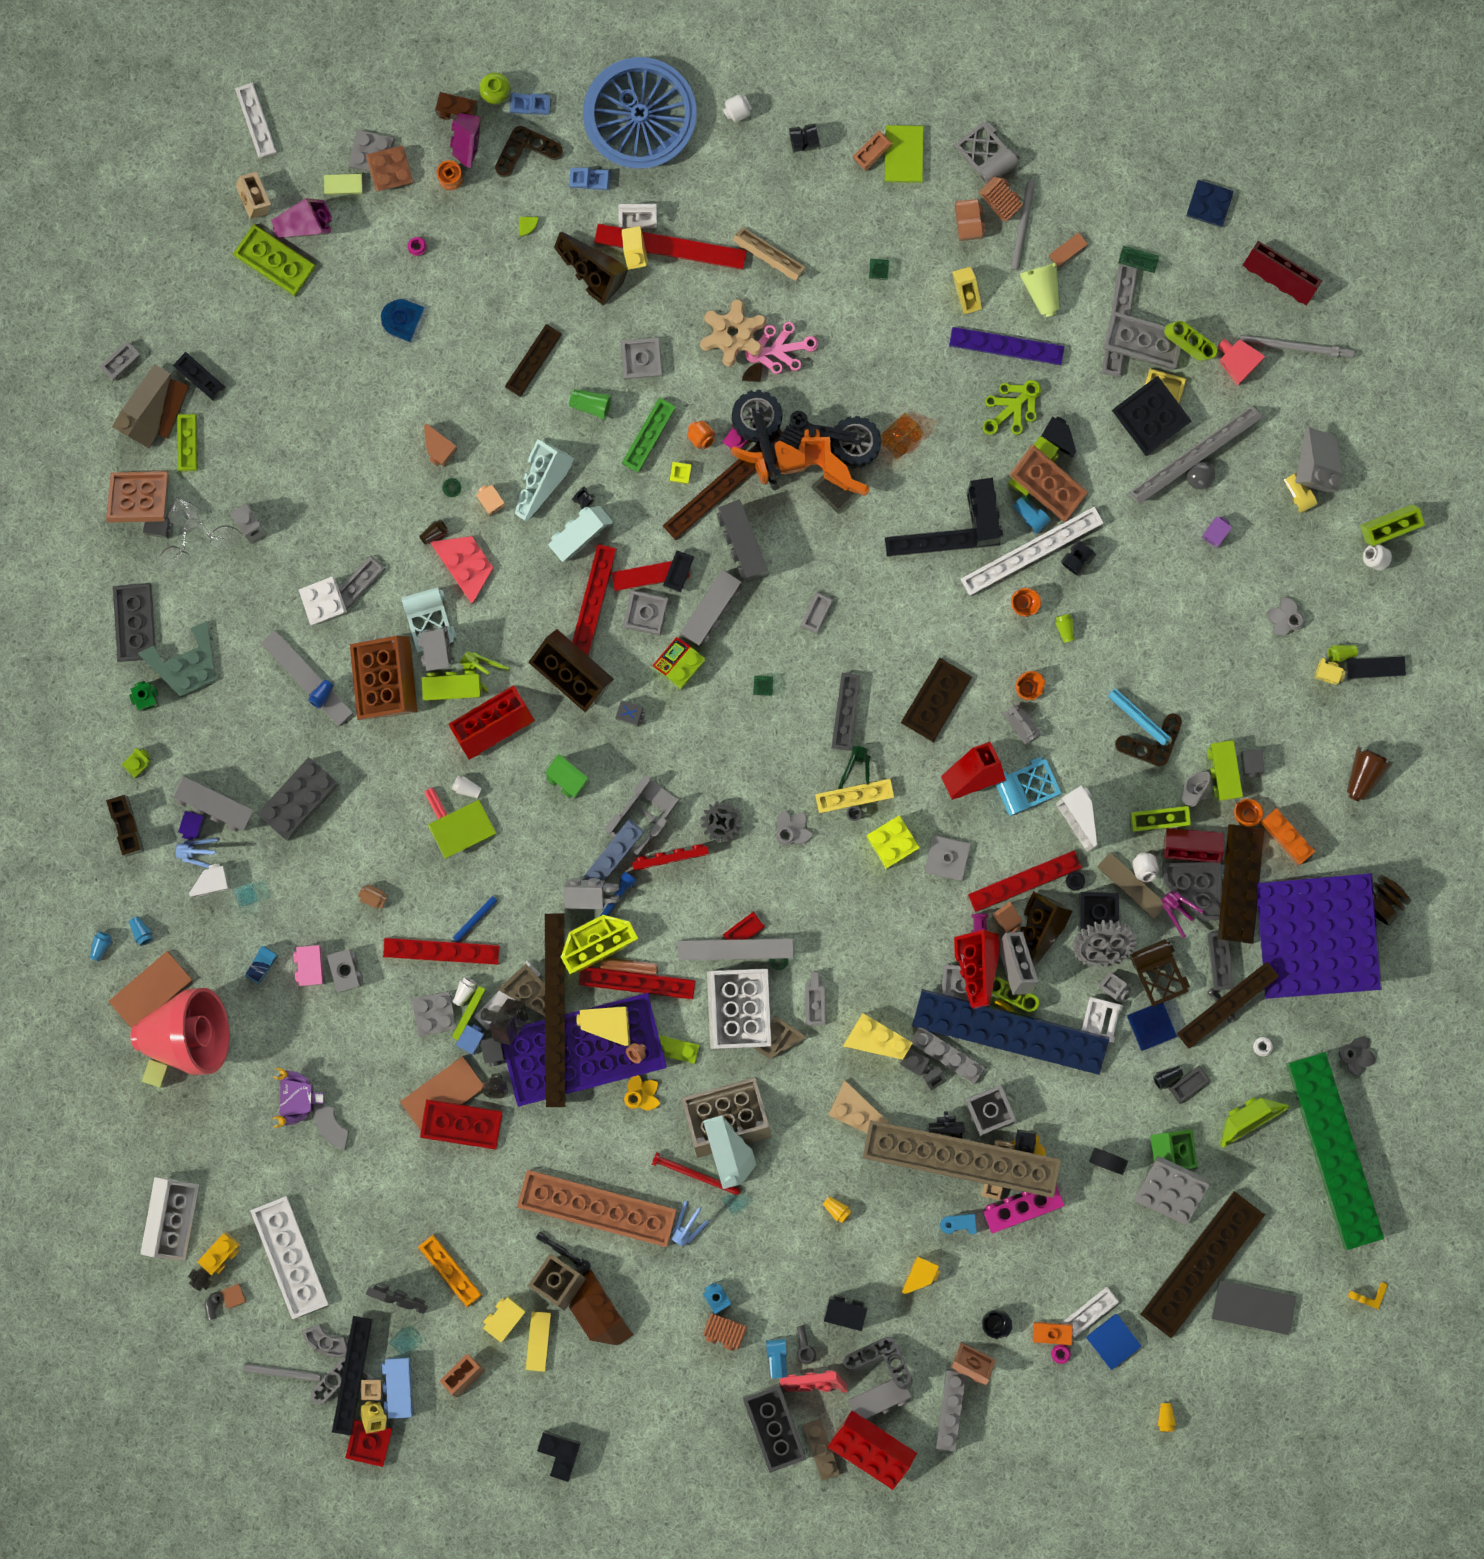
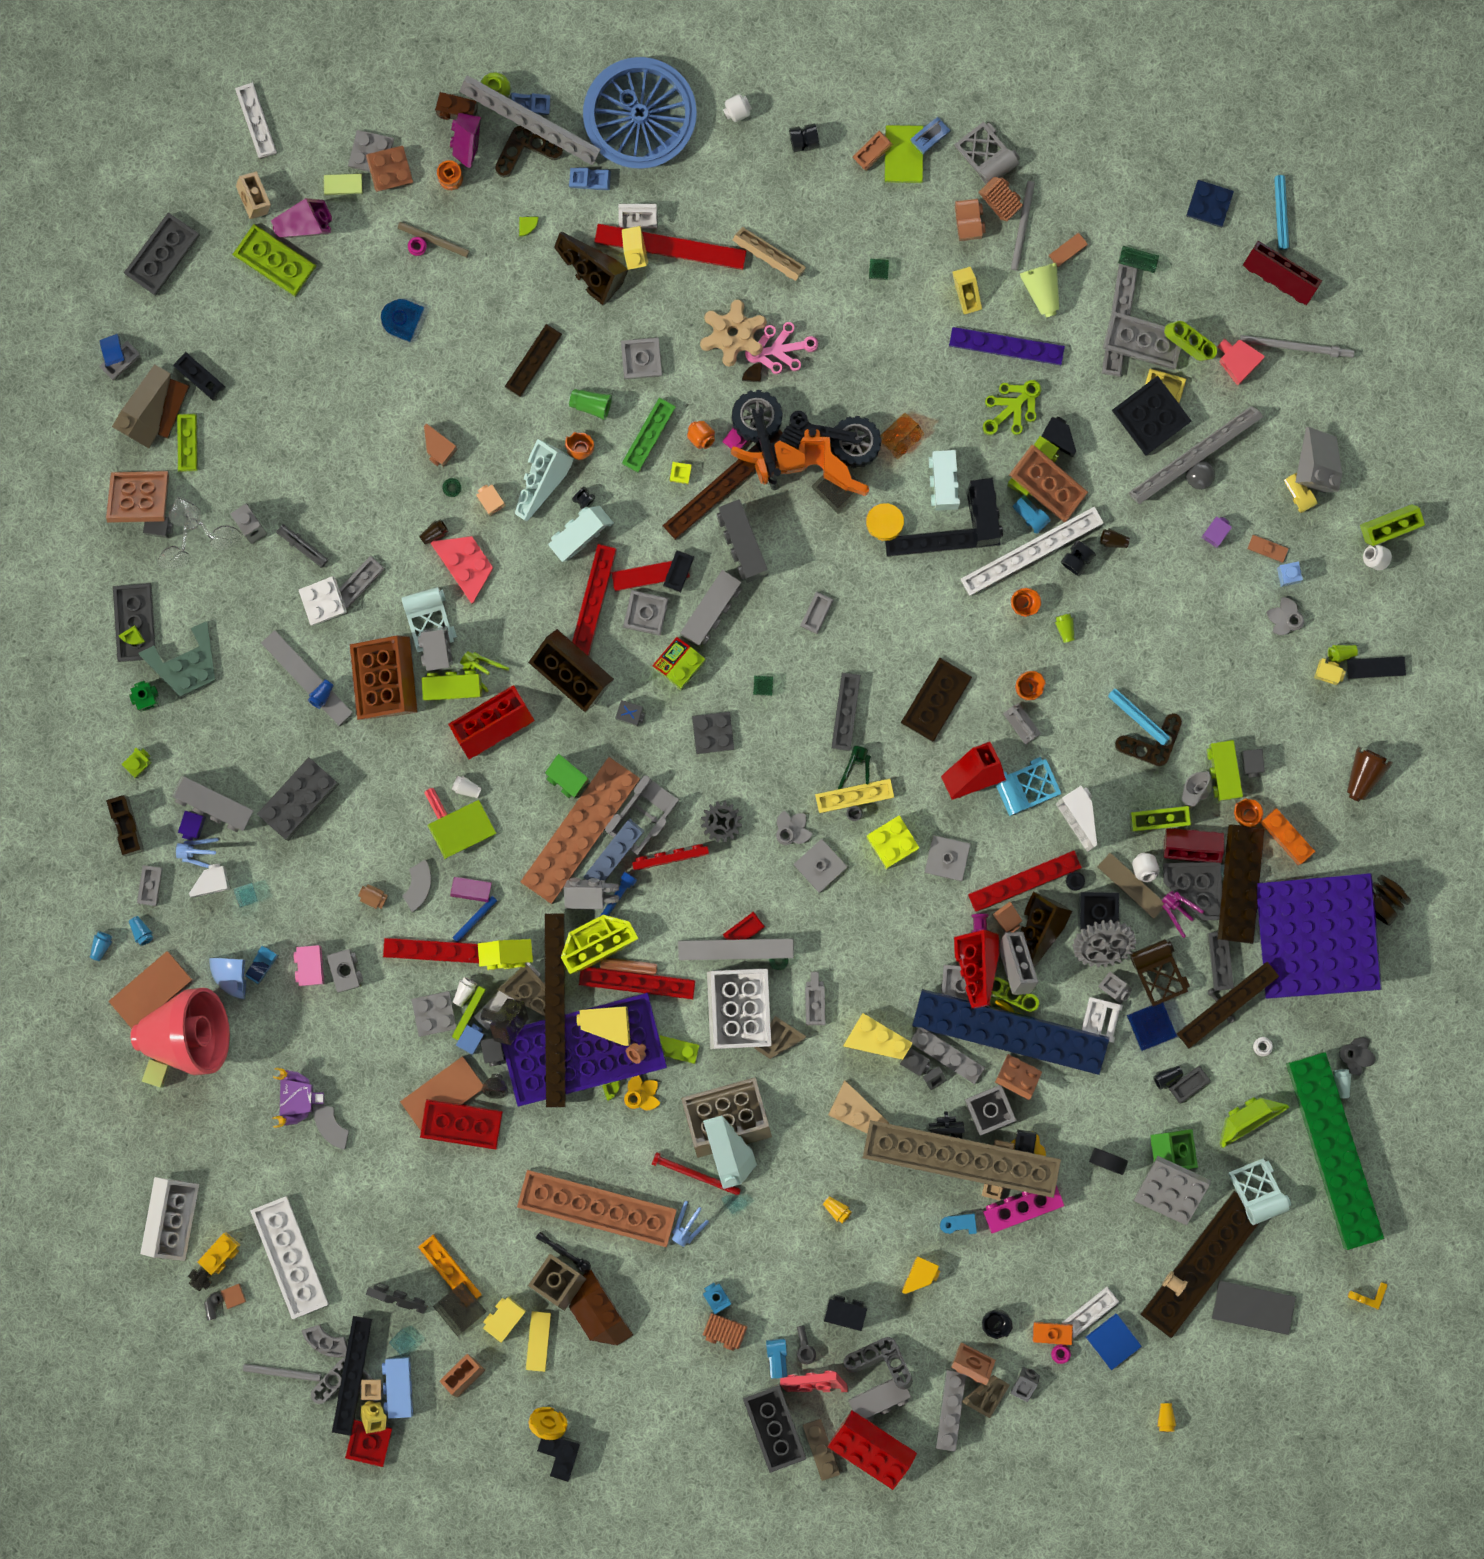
(112, 350): none -> blue slope
(132, 636): none -> lime tile
(149, 885): none -> light grey plate
(161, 254): none -> dark grey plate
(229, 975): none -> light blue brick
(284, 532): none -> dark grey pin
(419, 885): none -> light grey tile
(433, 239): none -> dark tan bar
(459, 1309): none -> clear smoke tile
(470, 889): none -> magenta tile
(505, 954): none -> neon yellow brick
(529, 120): none -> light grey plate
(547, 1423): none -> yellow tile
(580, 830): none -> nougat plate
(582, 451): none -> orange hair
(611, 1089): none -> lime tile
(713, 733): none -> dark grey plate
(820, 865): none -> light grey plate
(885, 521): none -> yellow tile
(930, 135): none -> medium blue slope
(944, 480): none -> light aqua wedge
(987, 1397): none -> dark tan wing
(1018, 1076): none -> nougat plate
(1025, 1384): none -> dark grey bracket
(1111, 538): none -> dark brown cone
(1174, 1283): none -> tan bush
(1261, 1207): none -> light aqua piece
(1267, 548): none -> nougat piece
(1281, 212): none -> medium azure axle
(1289, 574): none -> light blue brick
(1343, 1082): none -> light aqua cone

